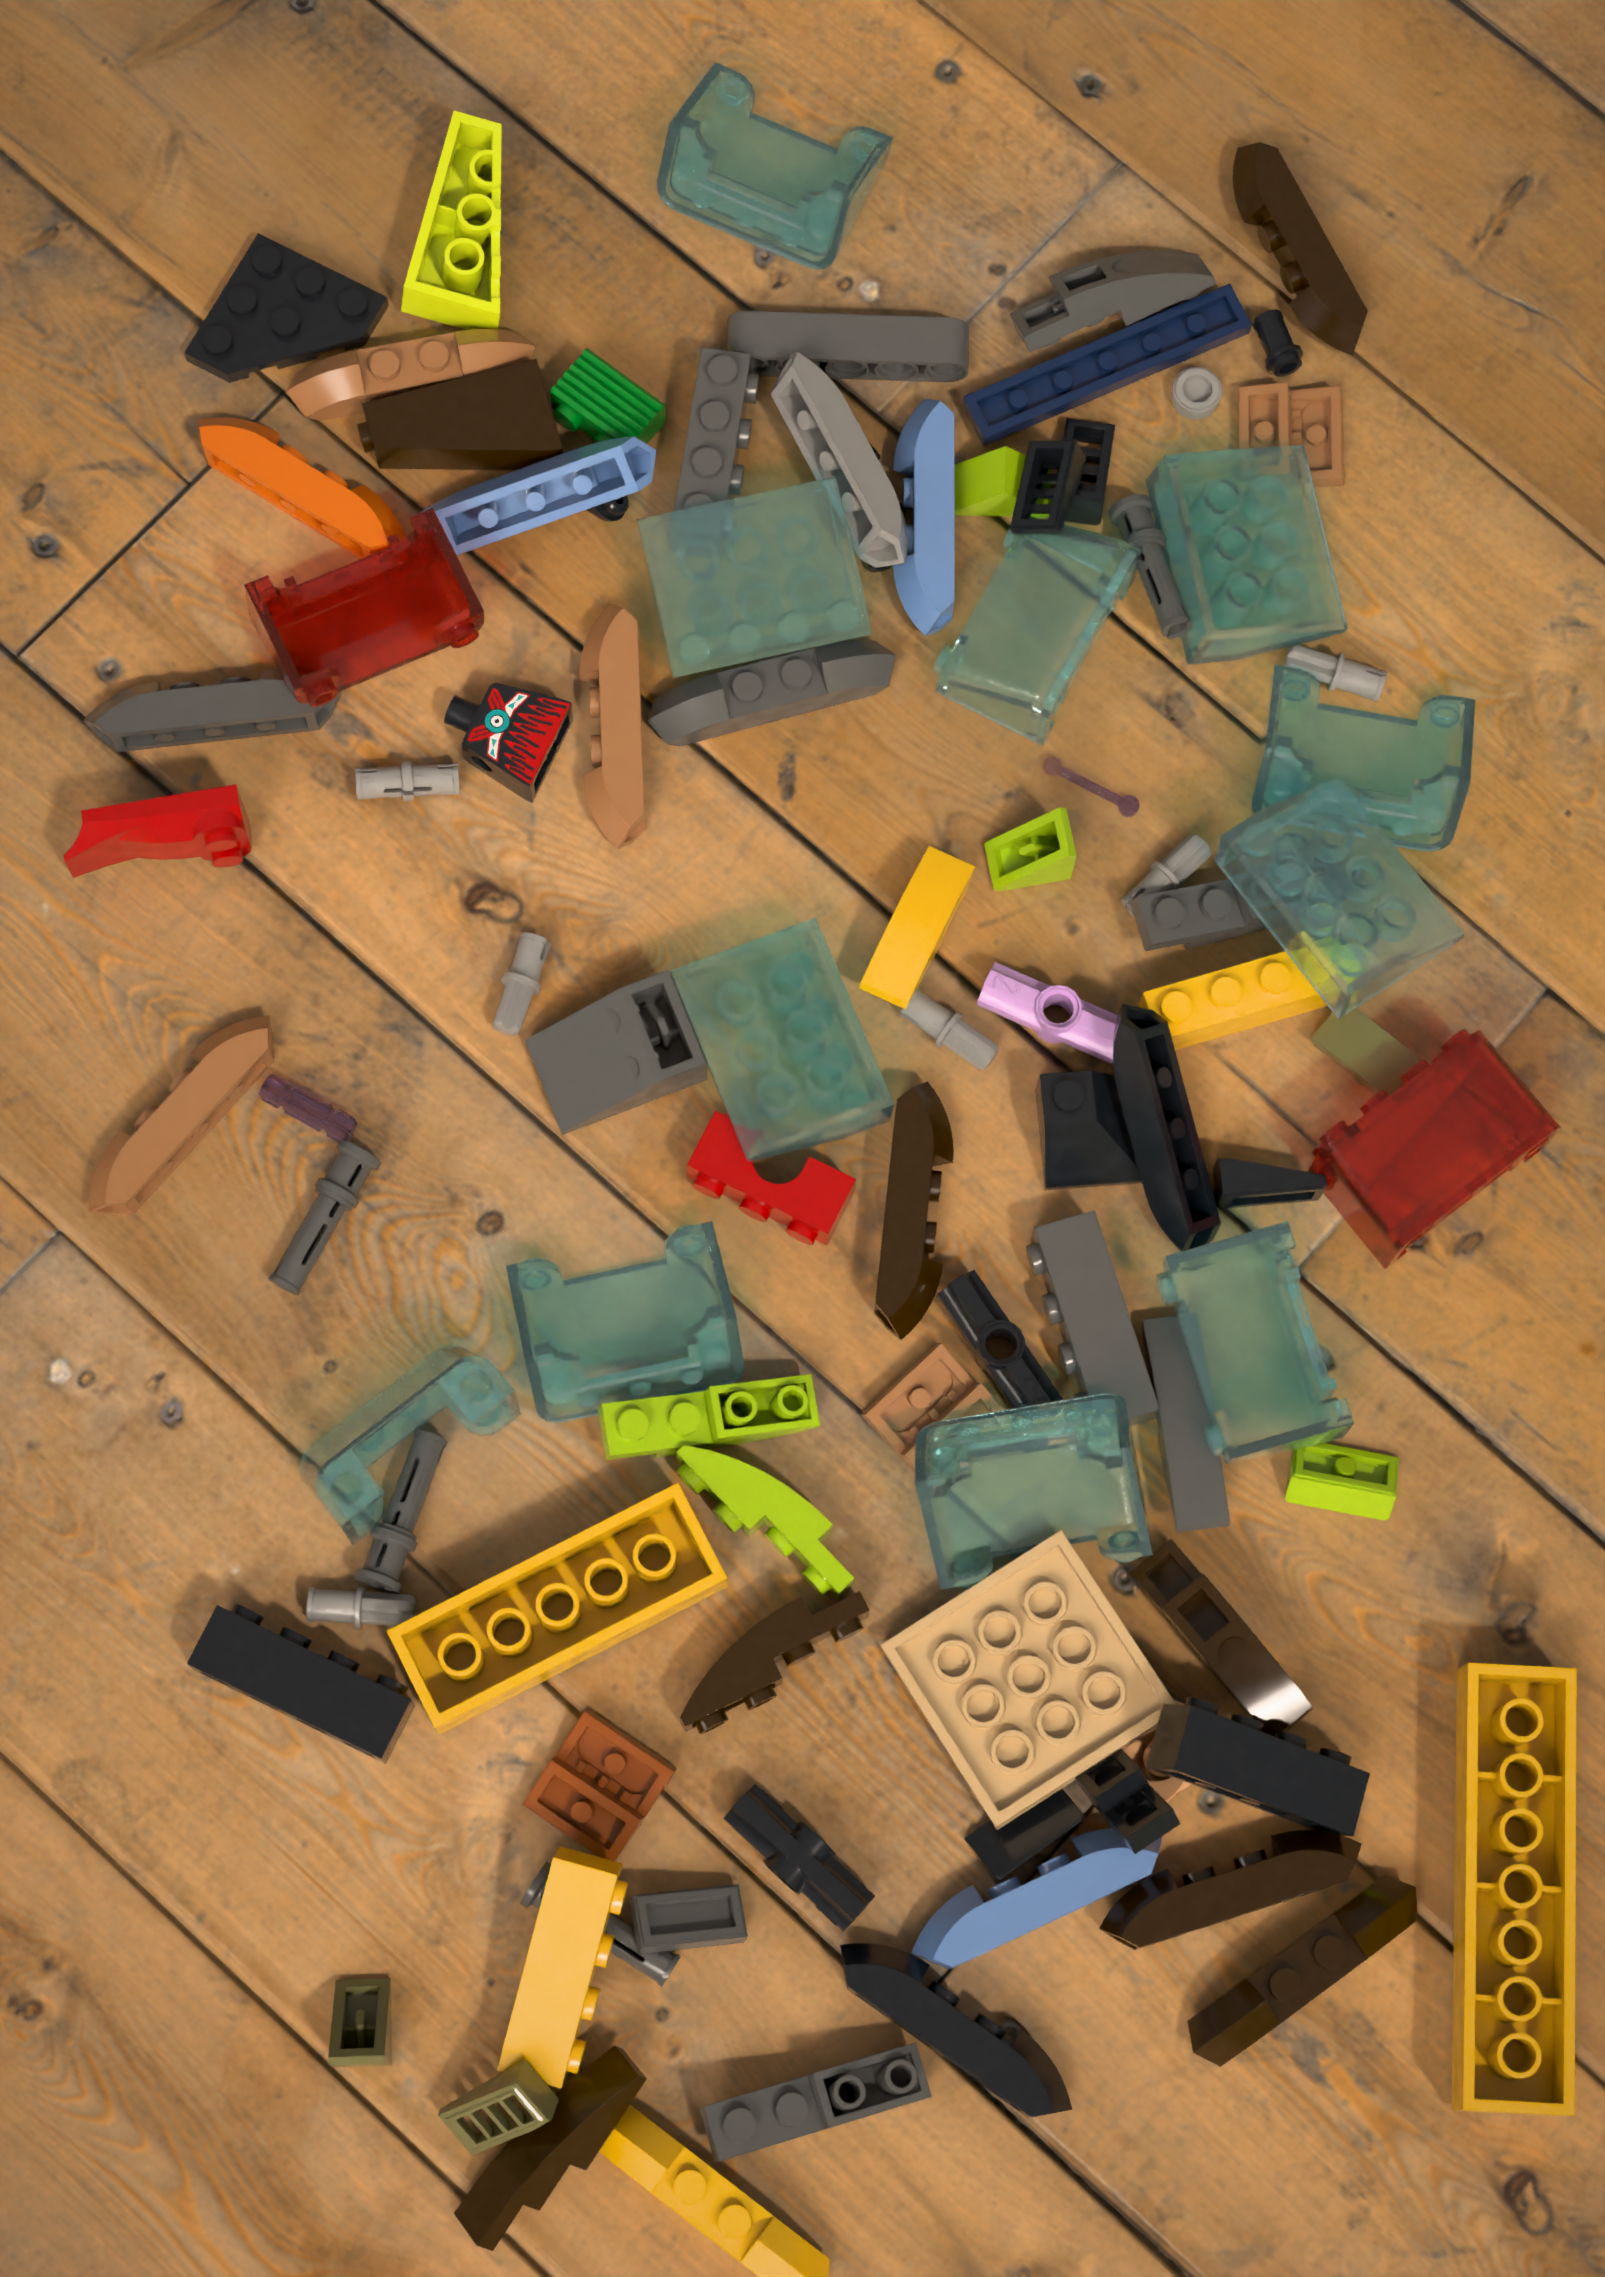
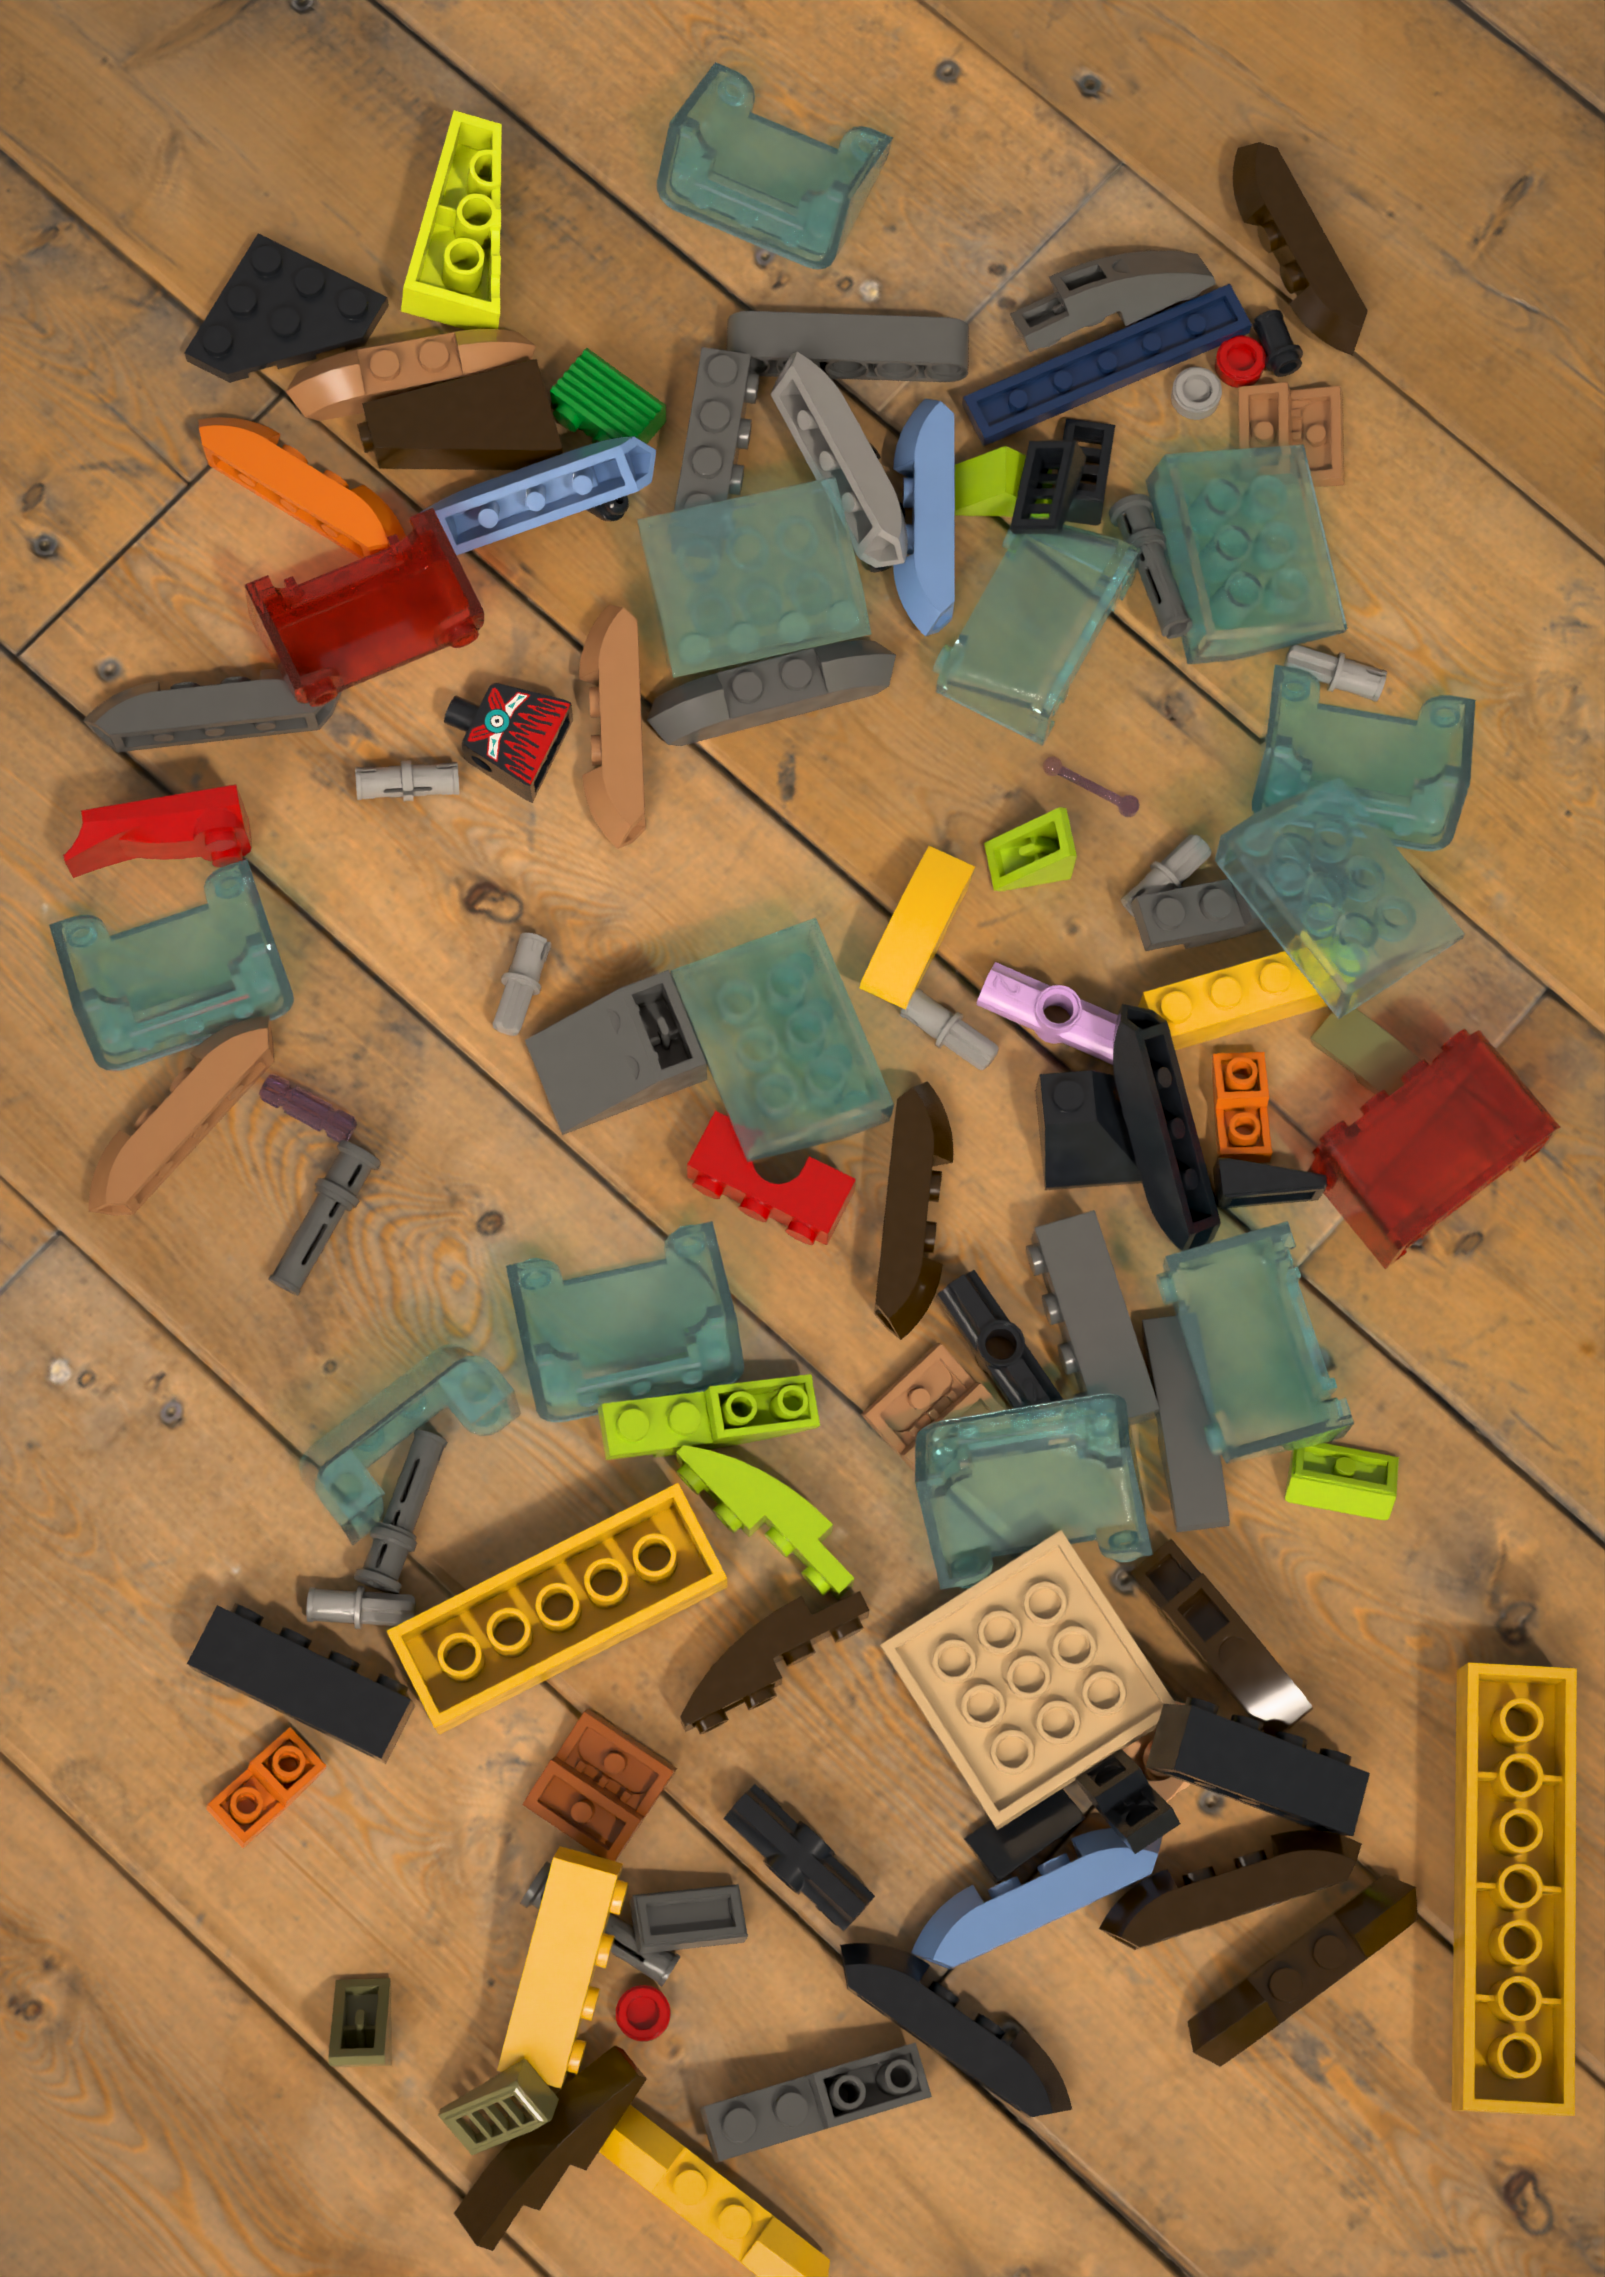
(173, 977): none -> clear light blue windscreen
(266, 1787): none -> orange slope
(643, 2013): none -> red tile
(1240, 361): none -> red tile
(1241, 1106): none -> orange slope

